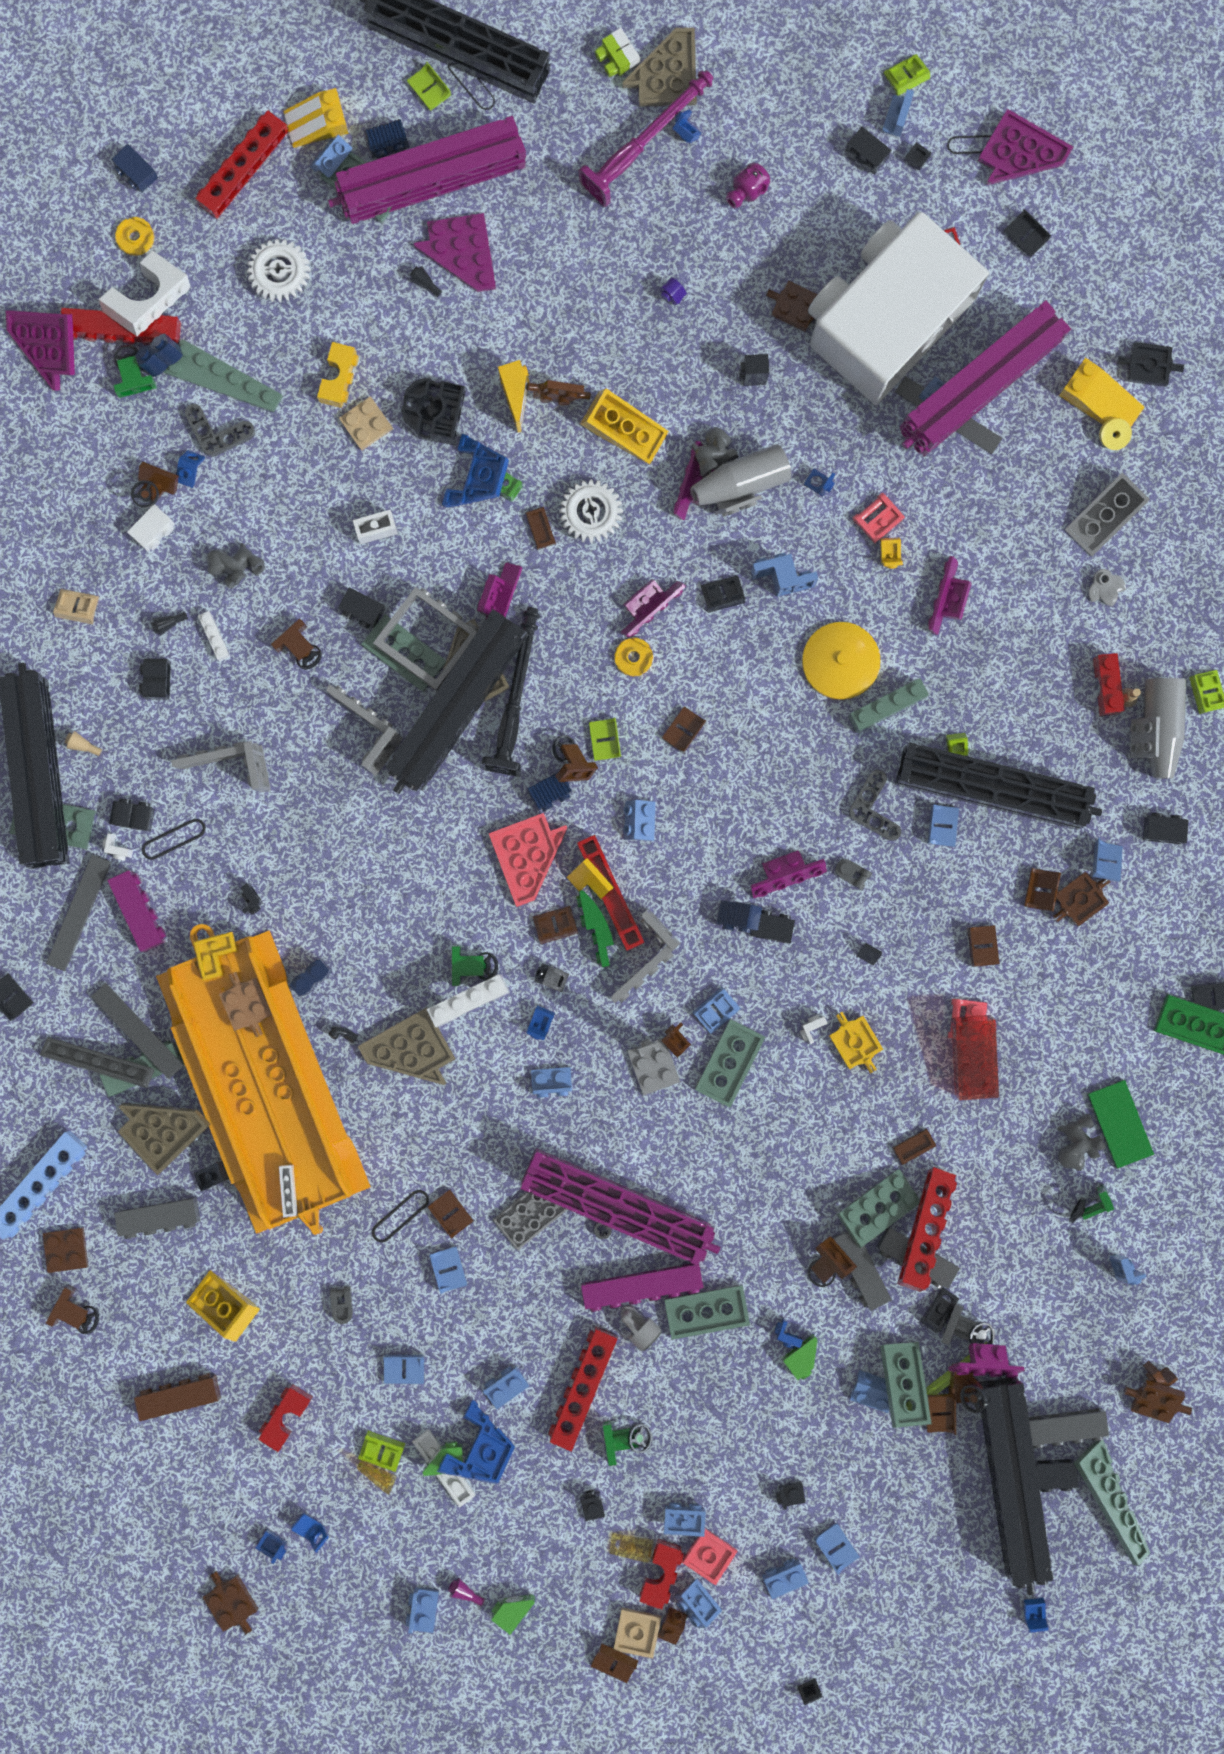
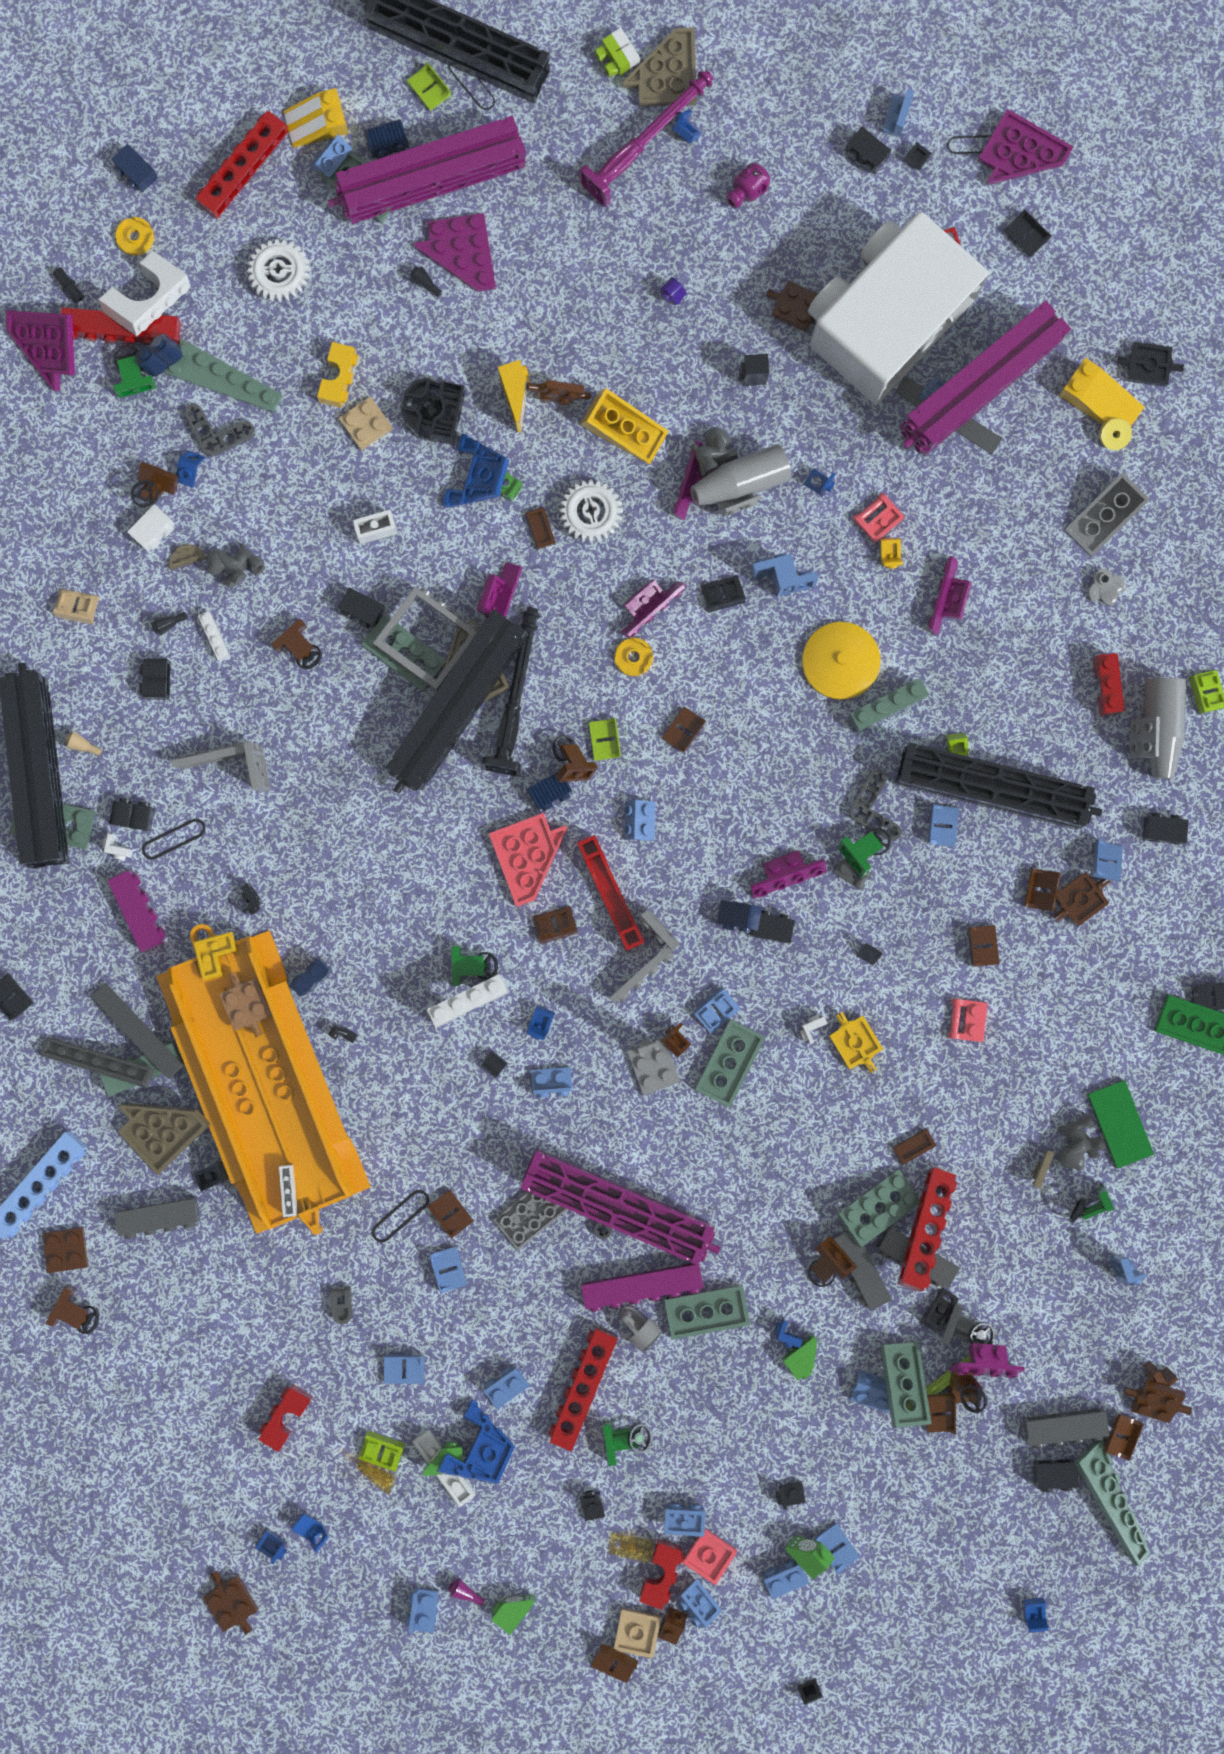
(68, 285): none -> black axle
(78, 913): dark grey tile -> none
(177, 1397): reddish brown brick -> none
(186, 555): none -> dark tan tile
(222, 1306): yellow slope -> none
(384, 744): light grey bracket -> none
(410, 1048): dark tan wing -> none
(494, 1064): none -> black brick
(551, 977): black bracket -> none
(589, 875): yellow tile -> none
(595, 920): green slope -> none
(810, 1555): none -> bright green slope
(863, 849): none -> green piece
(900, 80): lime piece -> none
(975, 1057): clear red brick -> none
(1015, 1484): black piece -> none
(1041, 1169): none -> dark tan tile
(1123, 1447): none -> reddish brown piece
(1130, 696): tan cone -> none

